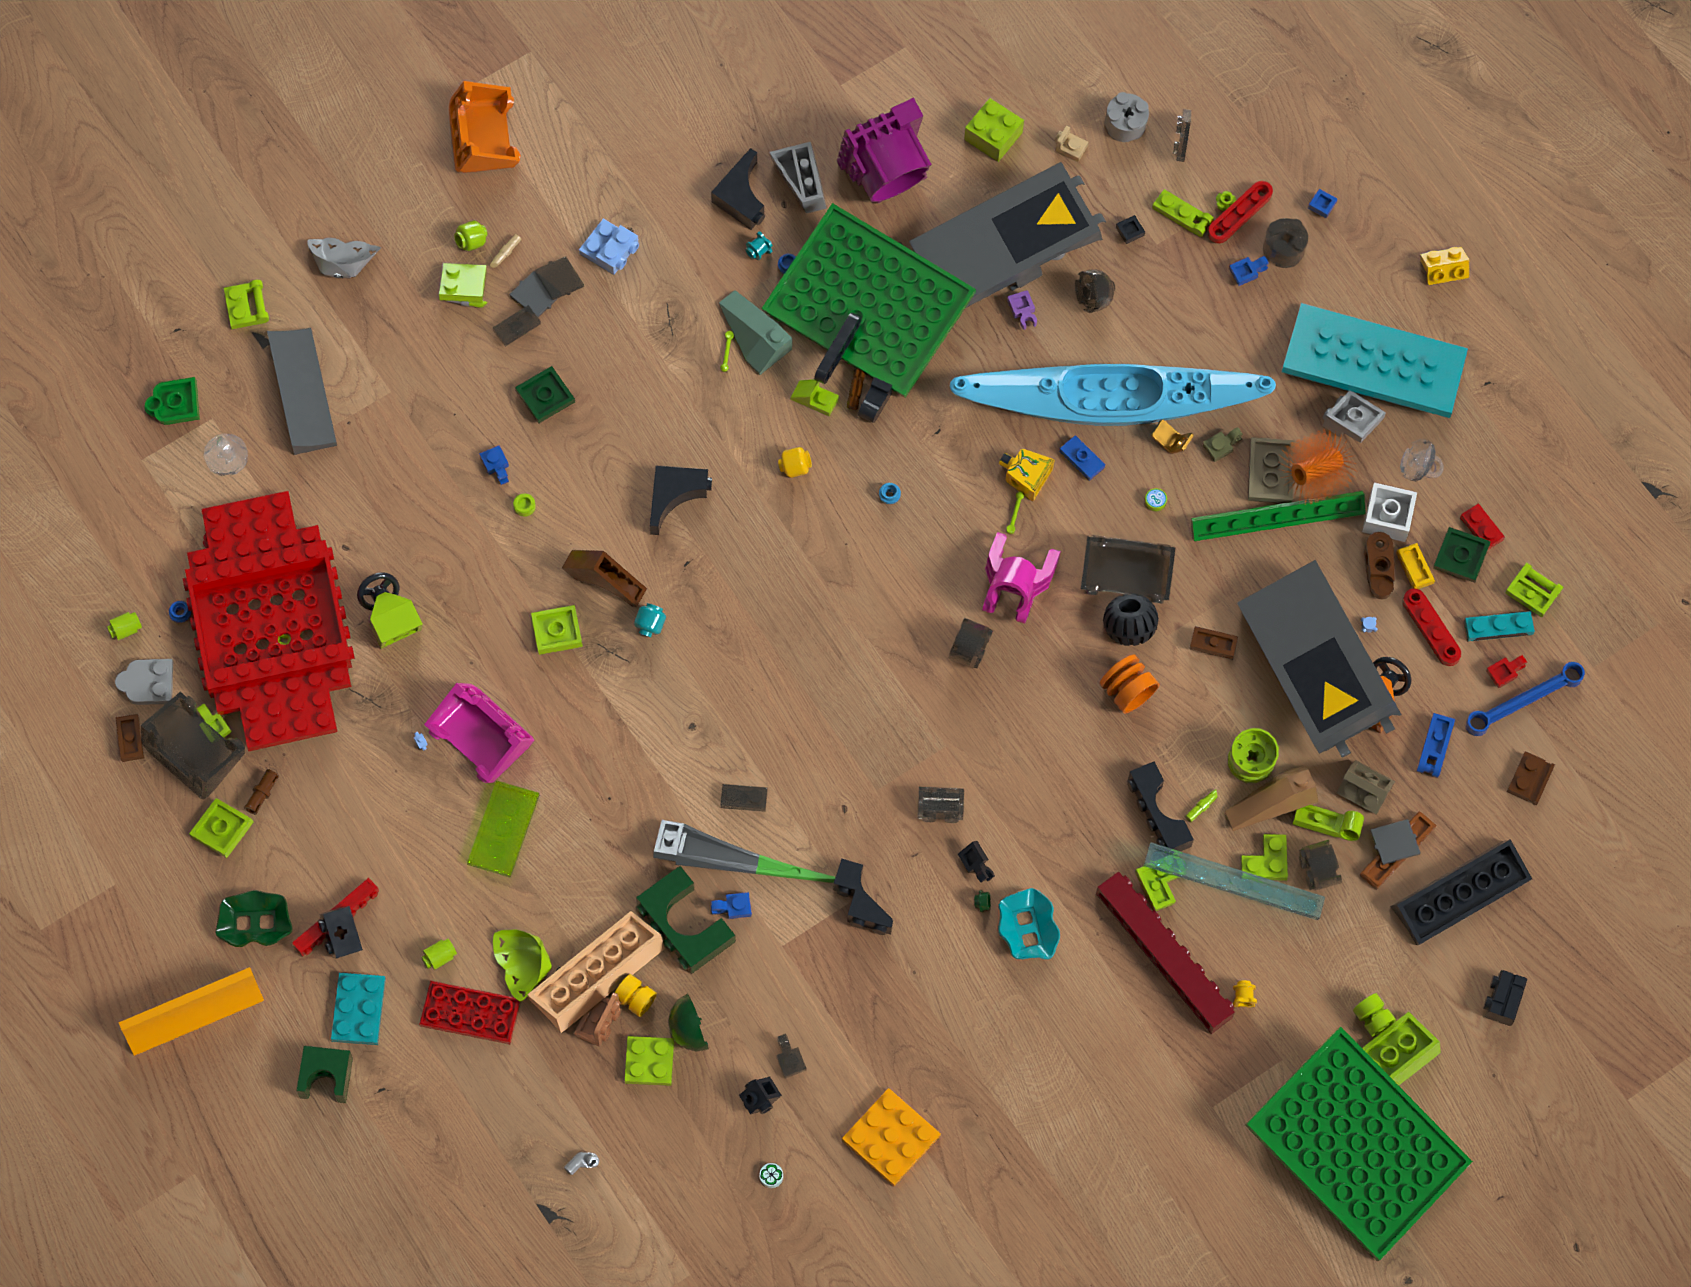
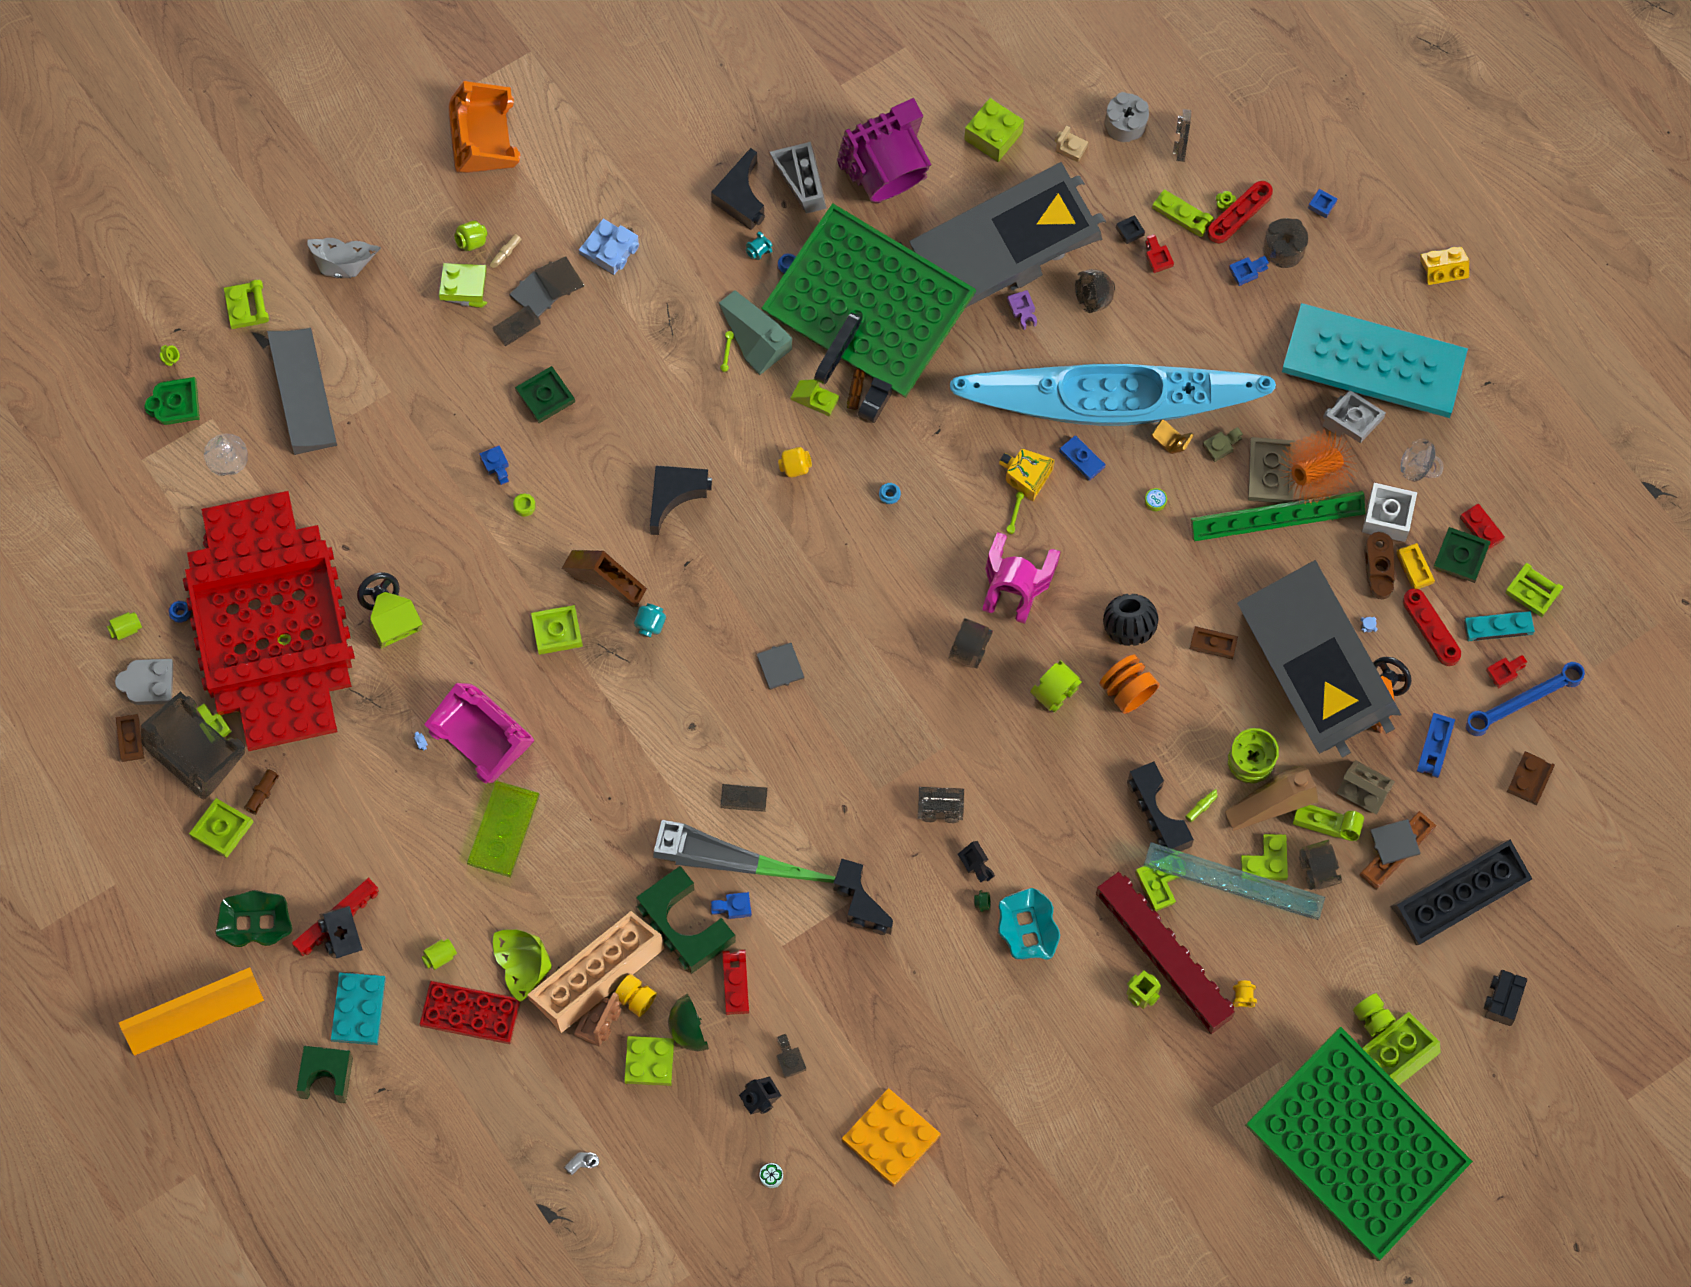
(169, 355): none -> lime plate
(735, 983): none -> red plate
(780, 666): none -> dark grey piece
(1055, 686): none -> lime brick
(1128, 567): clear smoke windscreen -> none
(1143, 982): none -> lime brick
(1157, 256): none -> red plate

